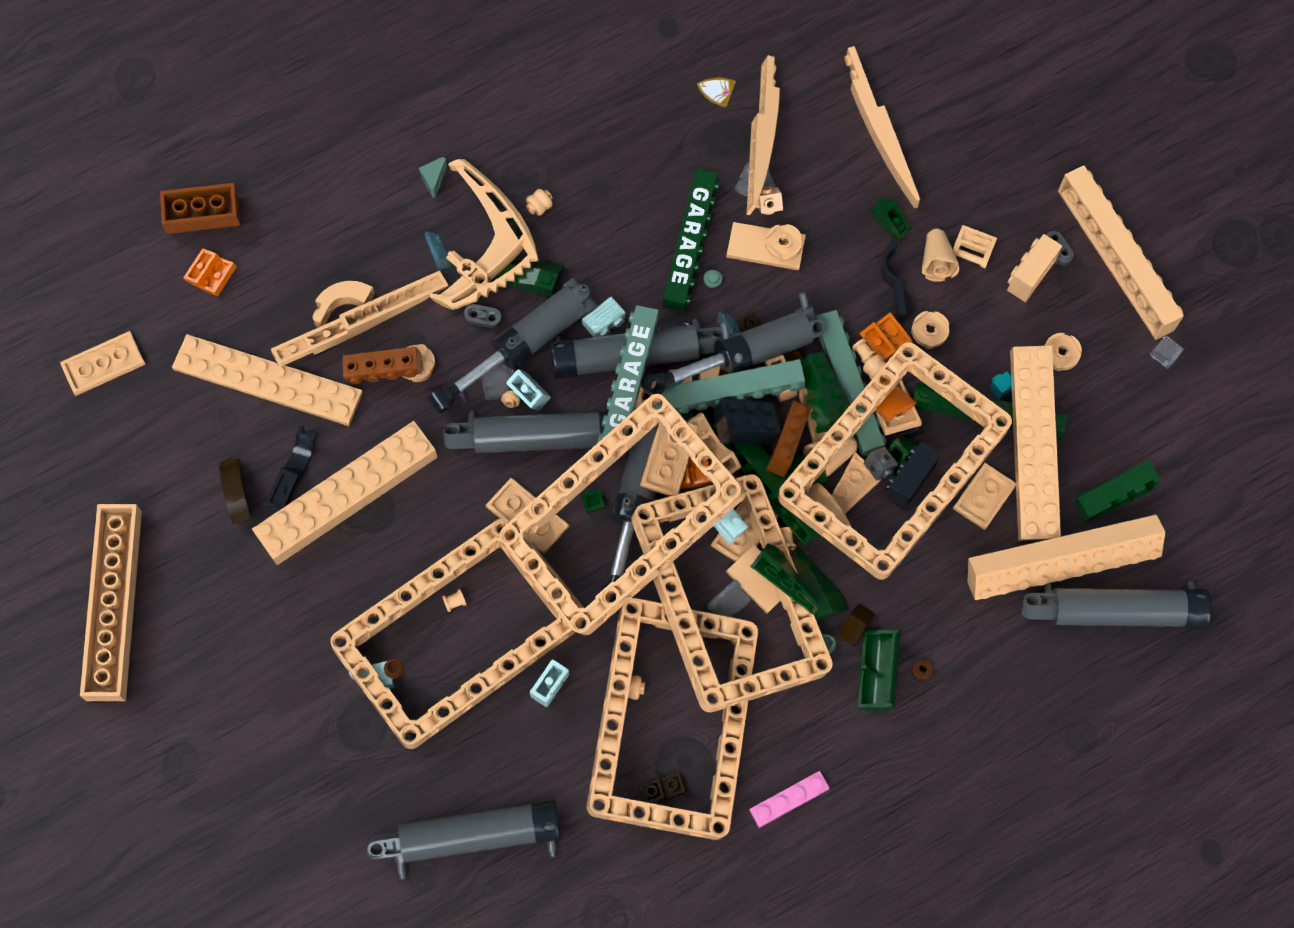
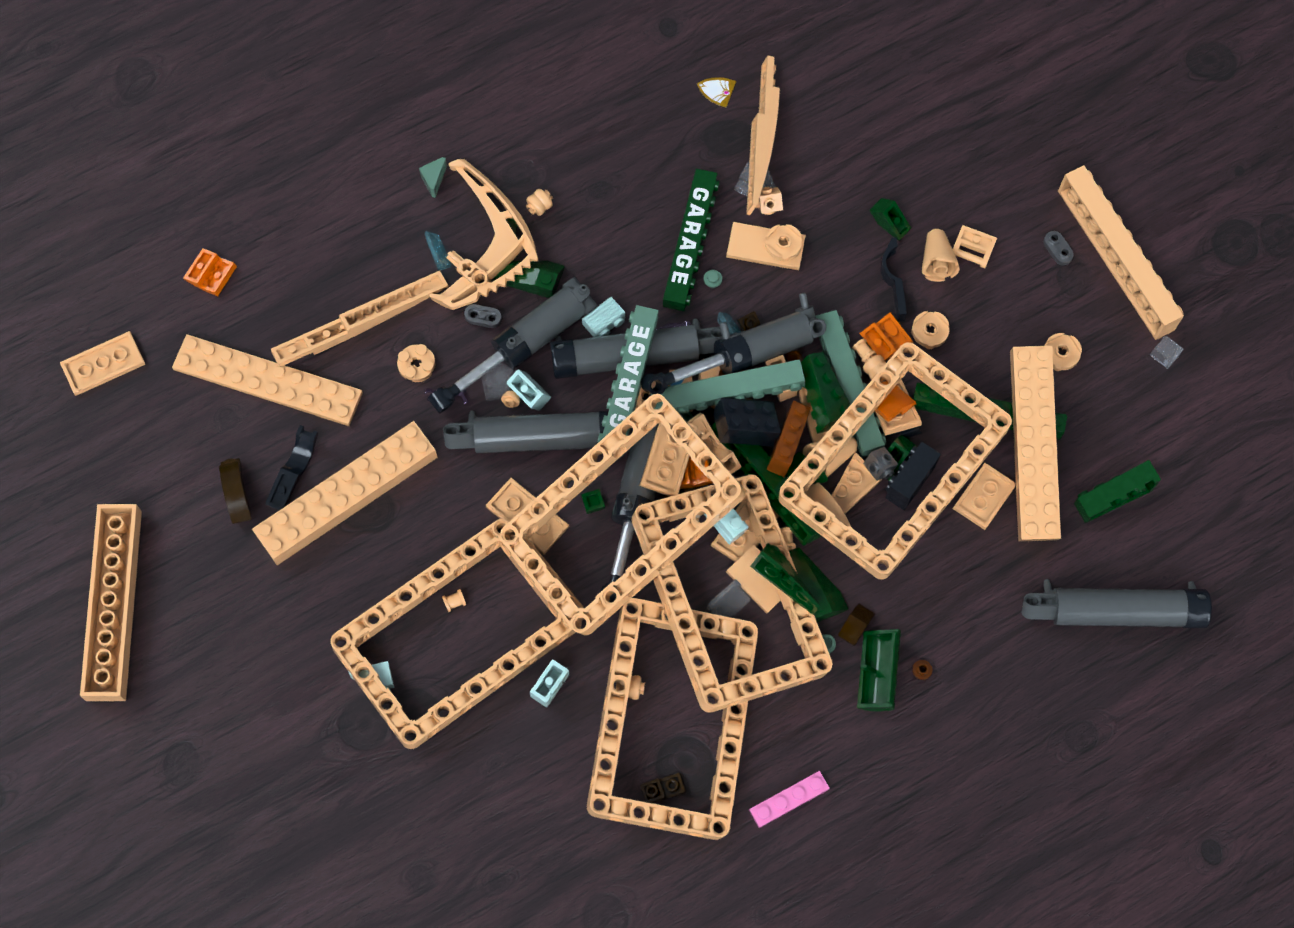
(199, 208): dark orange brick -> none
(339, 294): light nougat arch -> none
(382, 364): dark orange brick -> none
(393, 668): reddish brown plate -> none
(469, 834): dark grey piece -> none
(880, 128): light nougat slope -> none
(1001, 385): teal plate -> none
(1033, 267): light nougat piece -> none
(1065, 557): light nougat brick -> none

